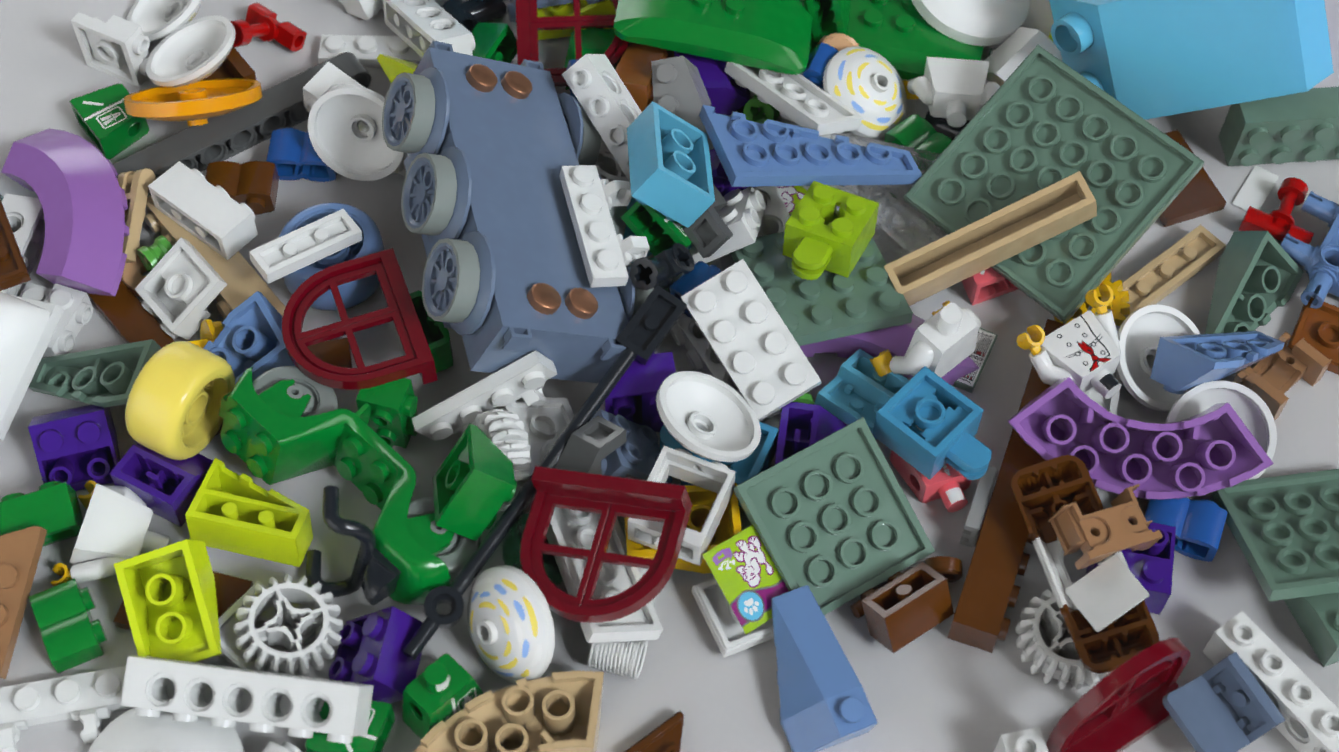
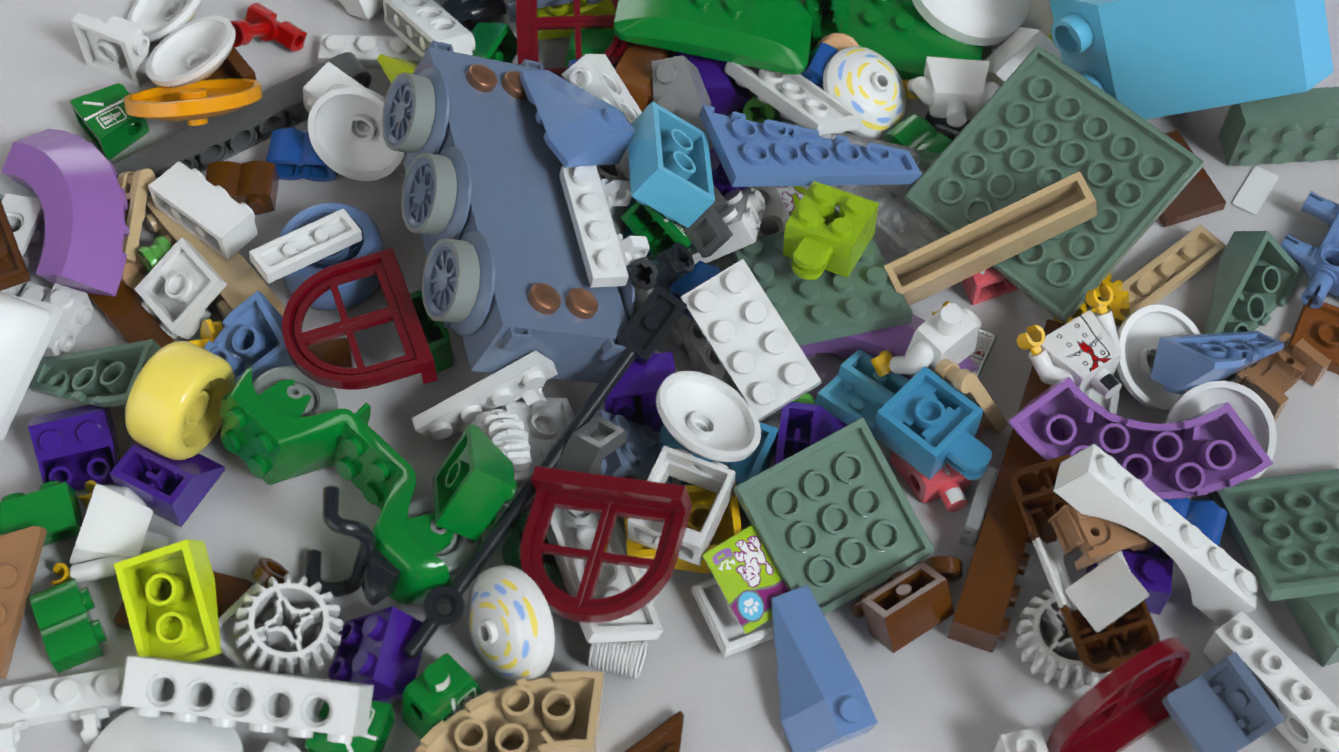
(247, 519): neon yellow wedge -> none
(266, 568): none -> reddish brown tile
(391, 410): green brick -> none
(576, 123): none -> medium blue wedge
(972, 388): none -> tan plate
(1106, 490): none -> white arch
(1280, 222): red bar -> none

